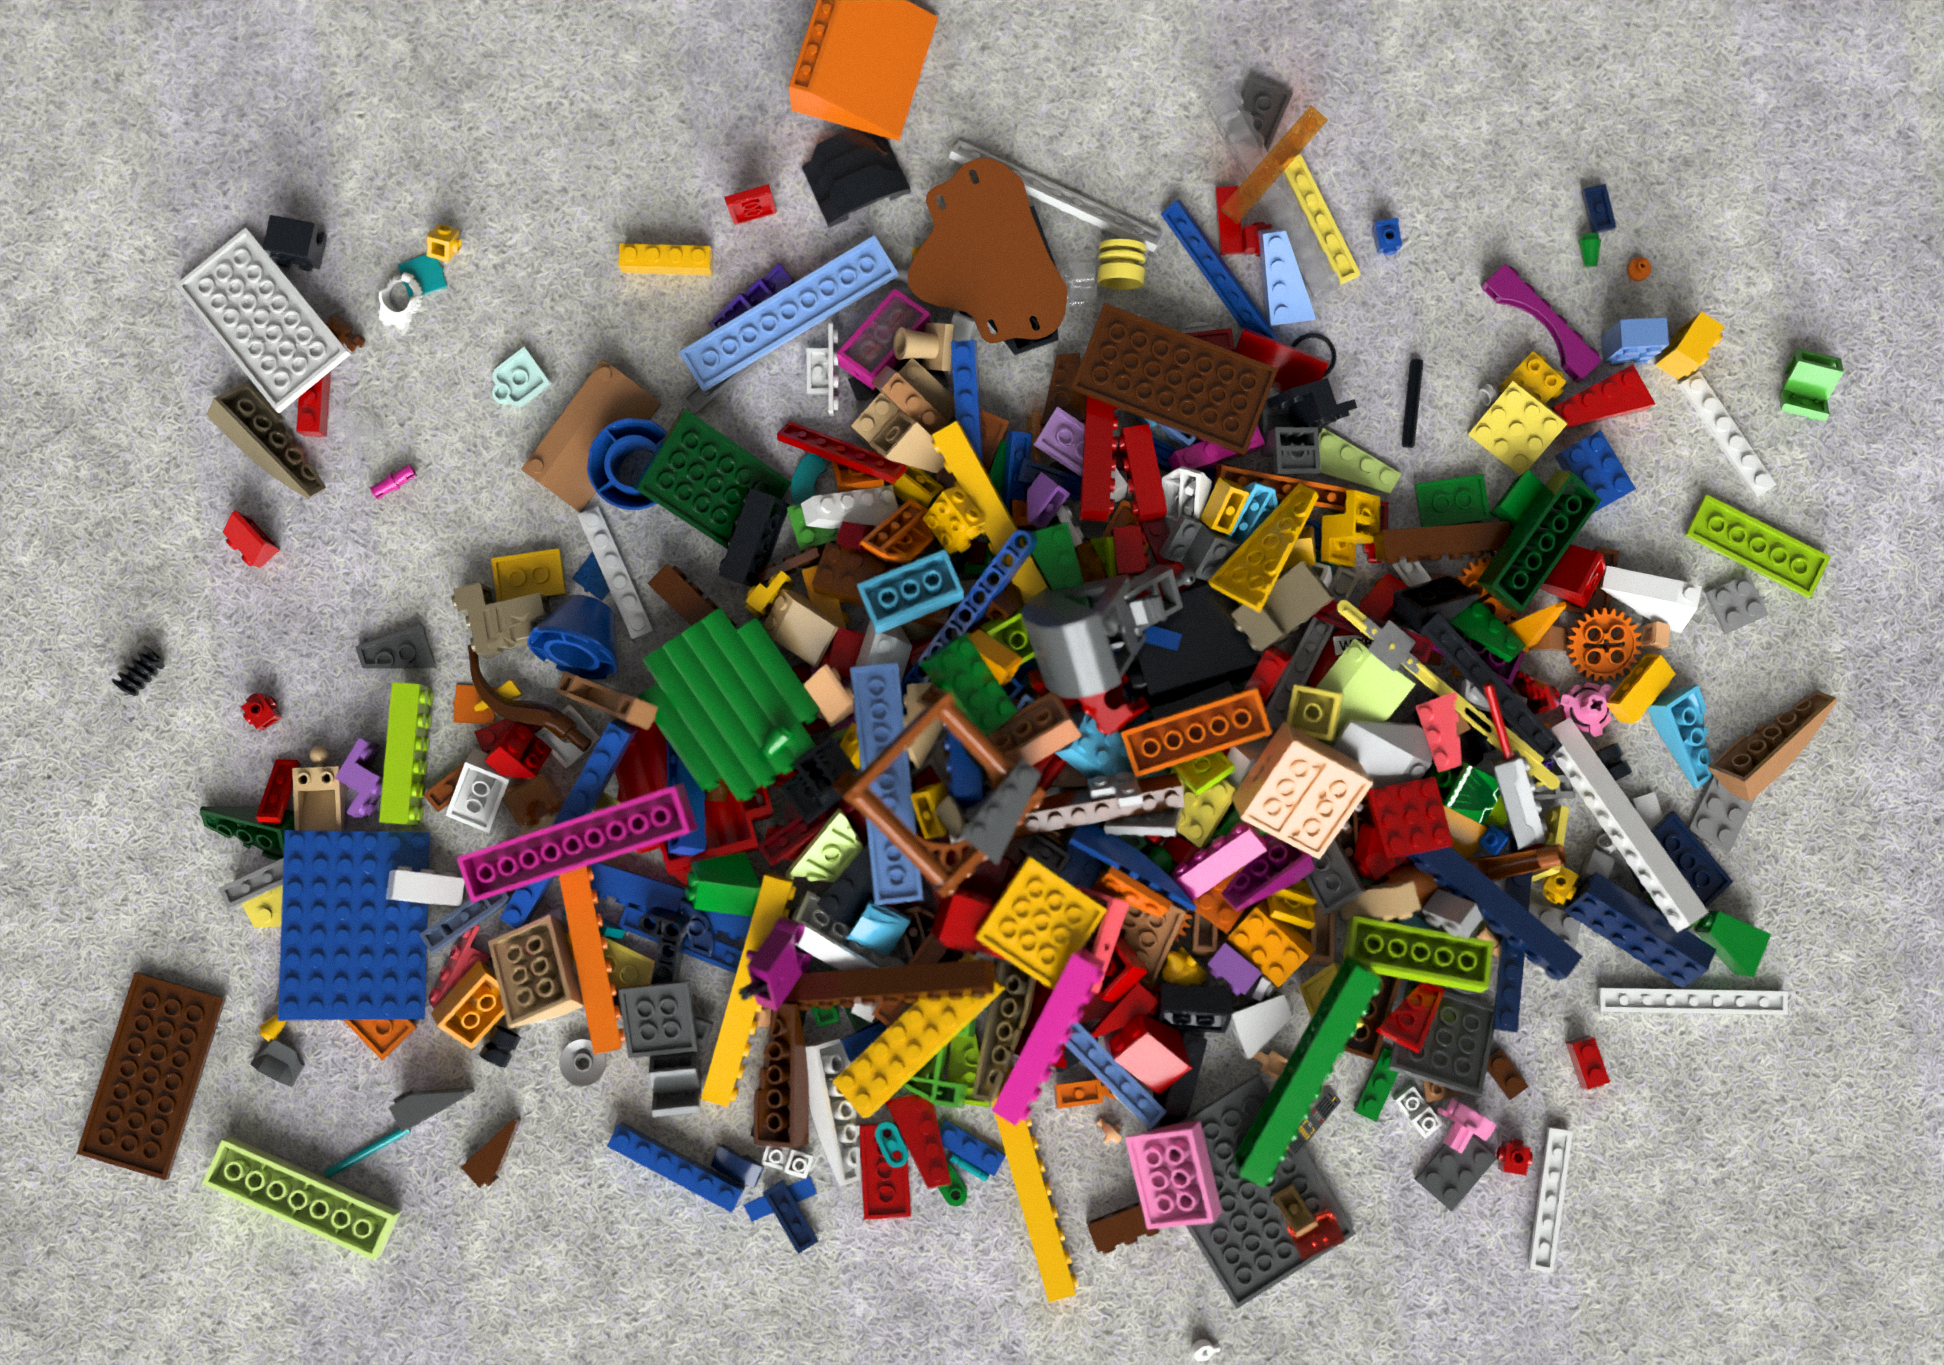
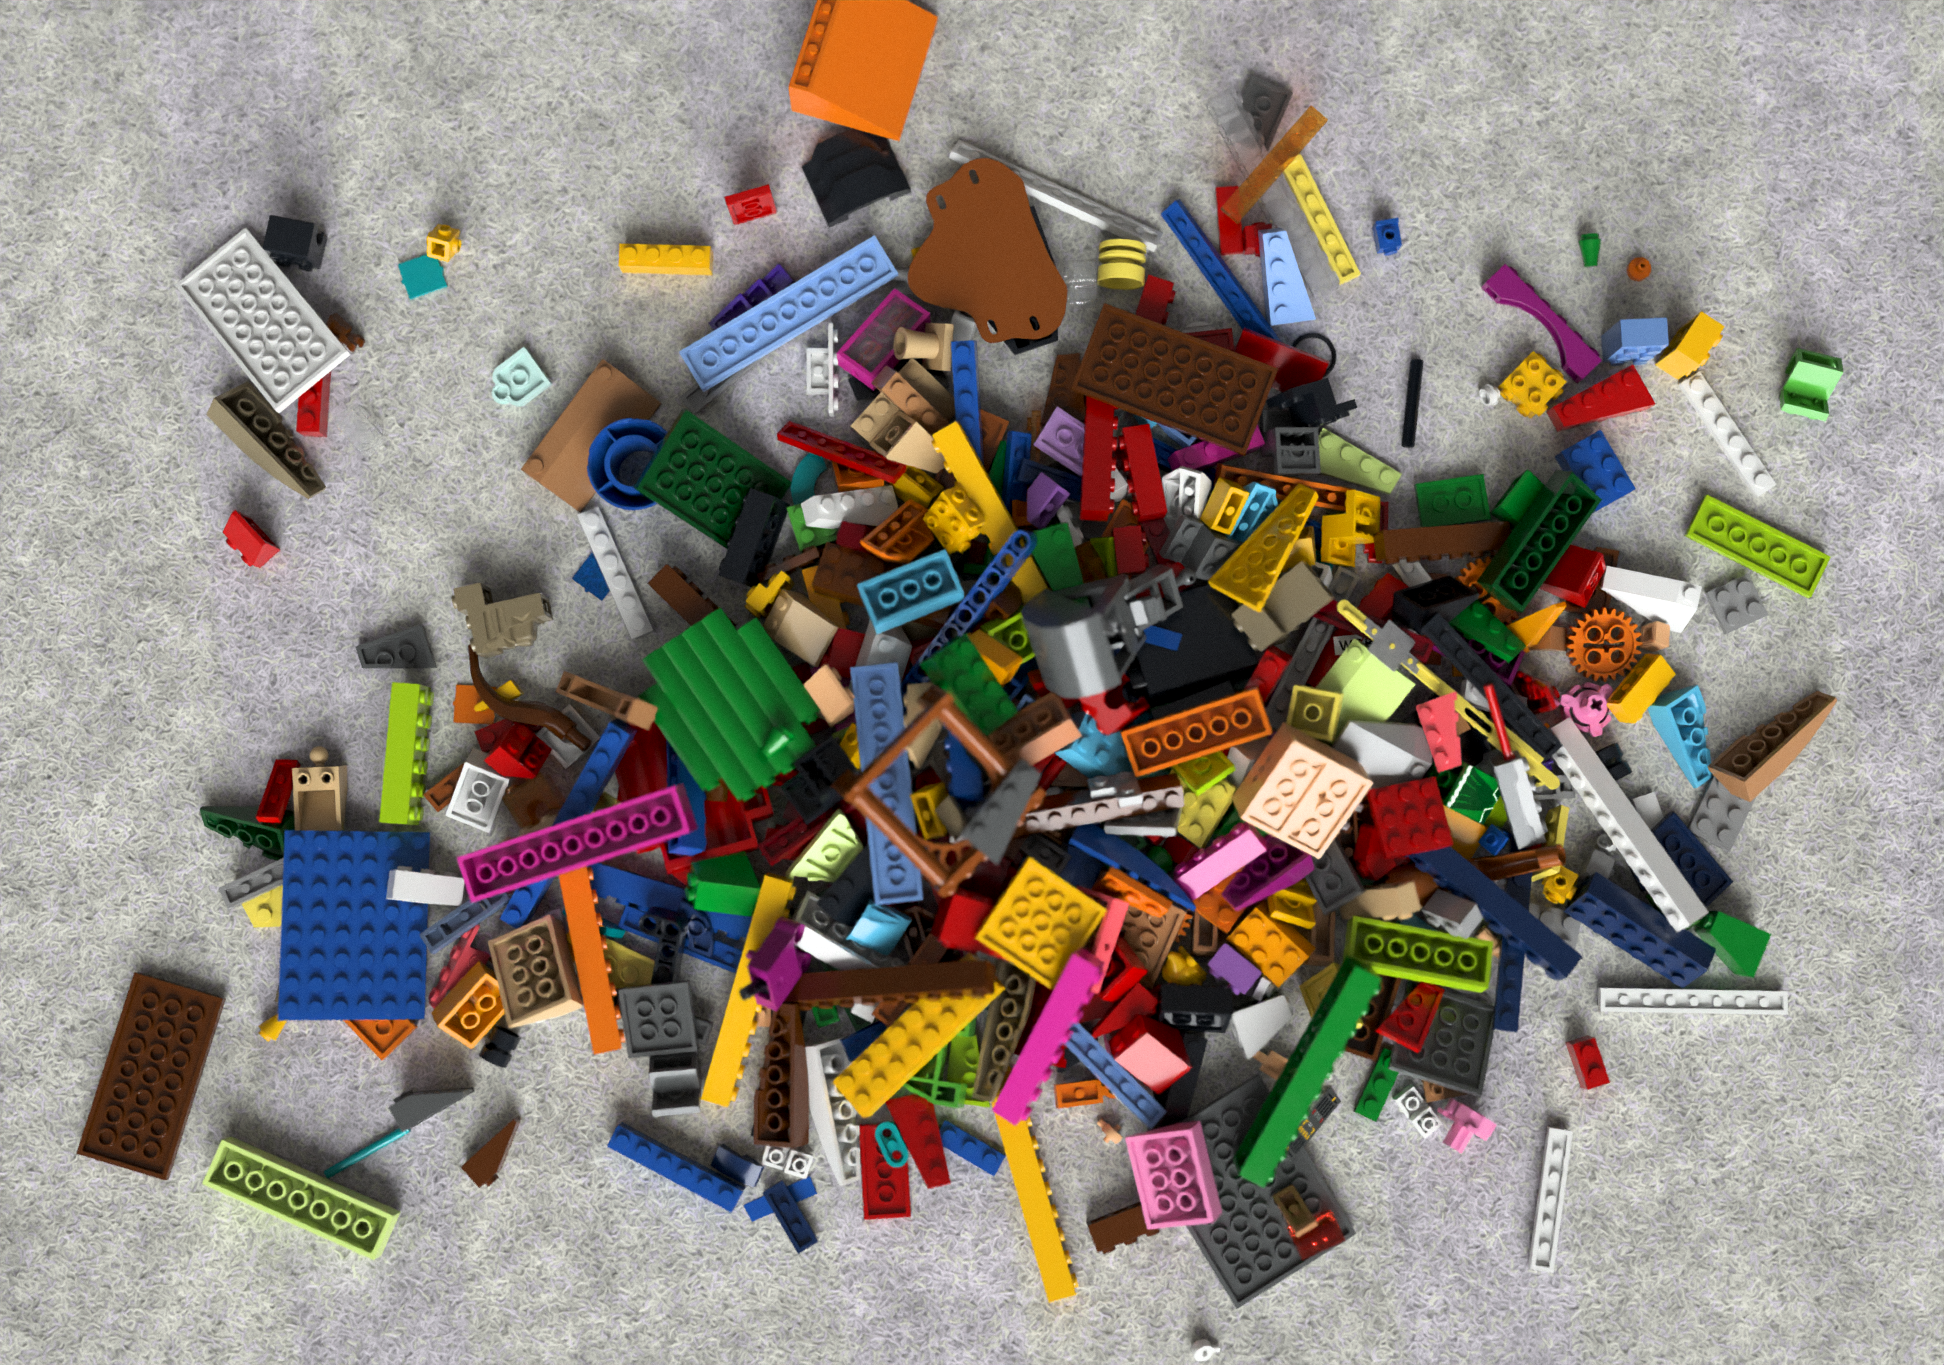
(139, 672): black piece -> none
(261, 711): red brick -> none
(278, 1062): dark grey slope -> none
(362, 778): medium lavender bracket -> none
(388, 313): white piece -> none
(393, 481): dark pink pin -> none
(529, 574): yellow plate -> none
(572, 1068): light grey dish -> none
(578, 638): blue cone -> none
(956, 1184): green plate -> none
(971, 1168): teal wheel -> none
(1154, 299): none -> red brick
(1454, 1174): dark grey plate -> none
(1505, 1074): reddish brown plate -> none
(1511, 1164): red brick -> none
(1517, 428): light yellow plate -> none
(1598, 208): dark blue plate -> none

